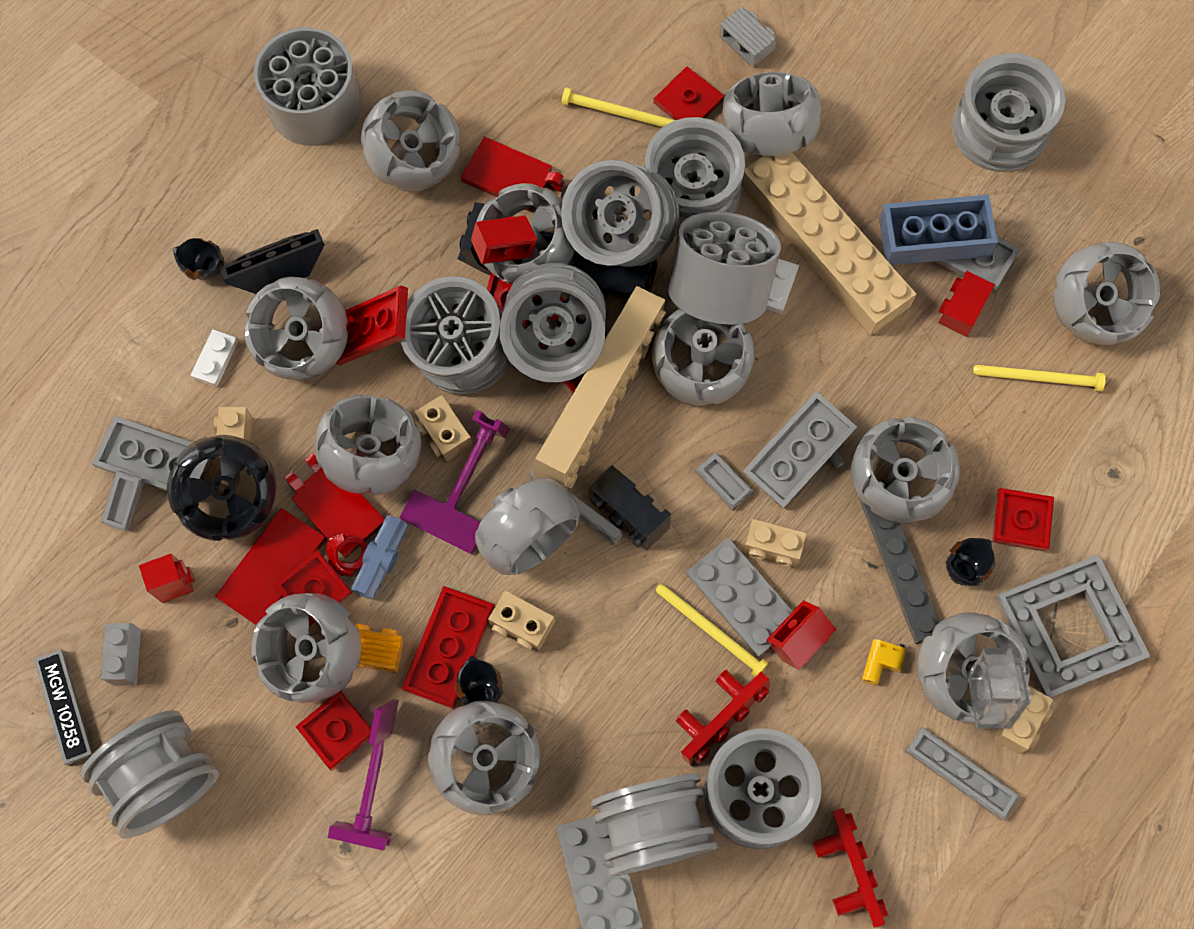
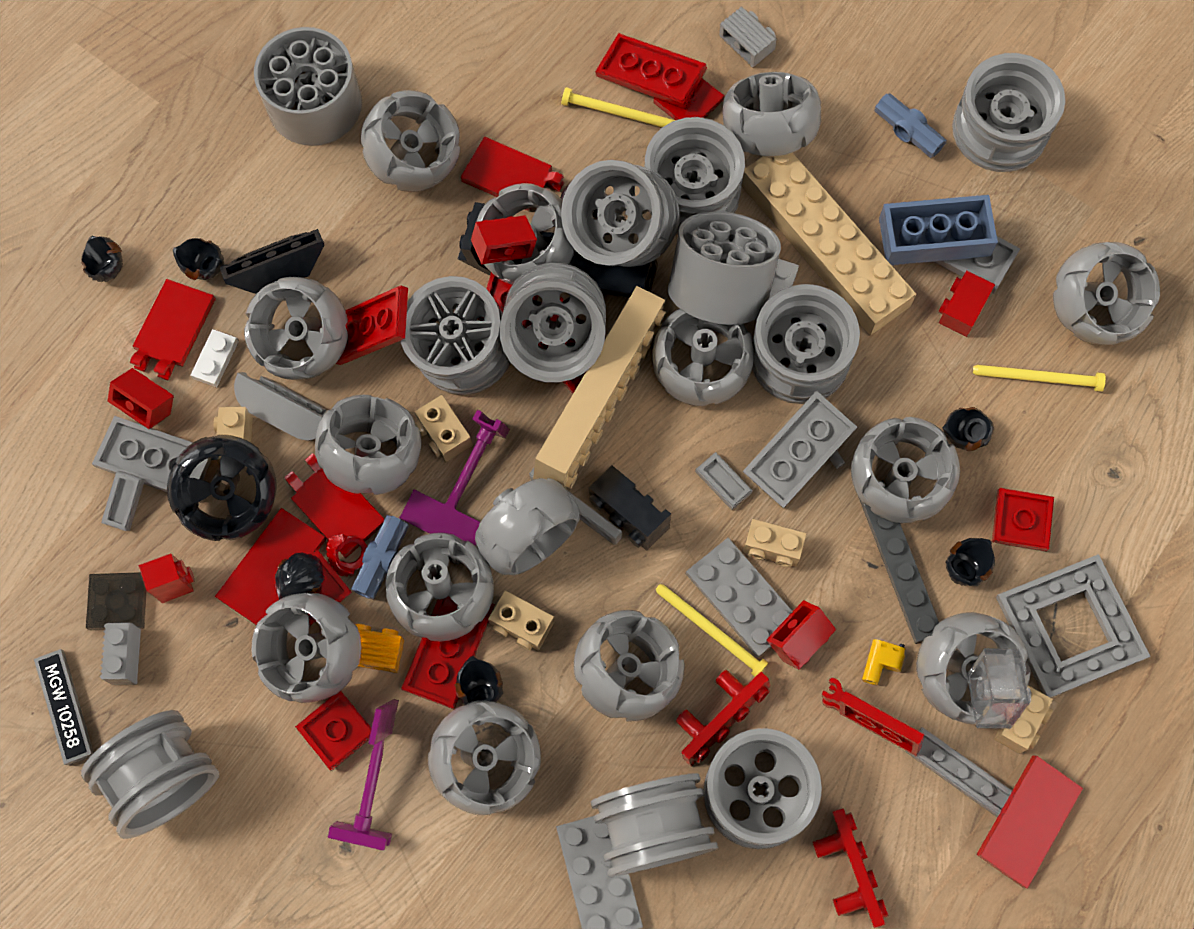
(101, 259): none -> black hair
(115, 600): none -> clear smoke plate
(140, 398): none -> red brick
(171, 327): none -> red tile
(278, 406): none -> light grey brick
(299, 575): none -> black hair
(434, 553): none -> light grey wheel
(605, 688): none -> light grey wheel
(651, 70): none -> red tile
(813, 307): none -> light grey wheel
(872, 718): none -> red tile
(910, 125): none -> sand blue piece
(968, 428): none -> black hair
(1029, 821): none -> tile

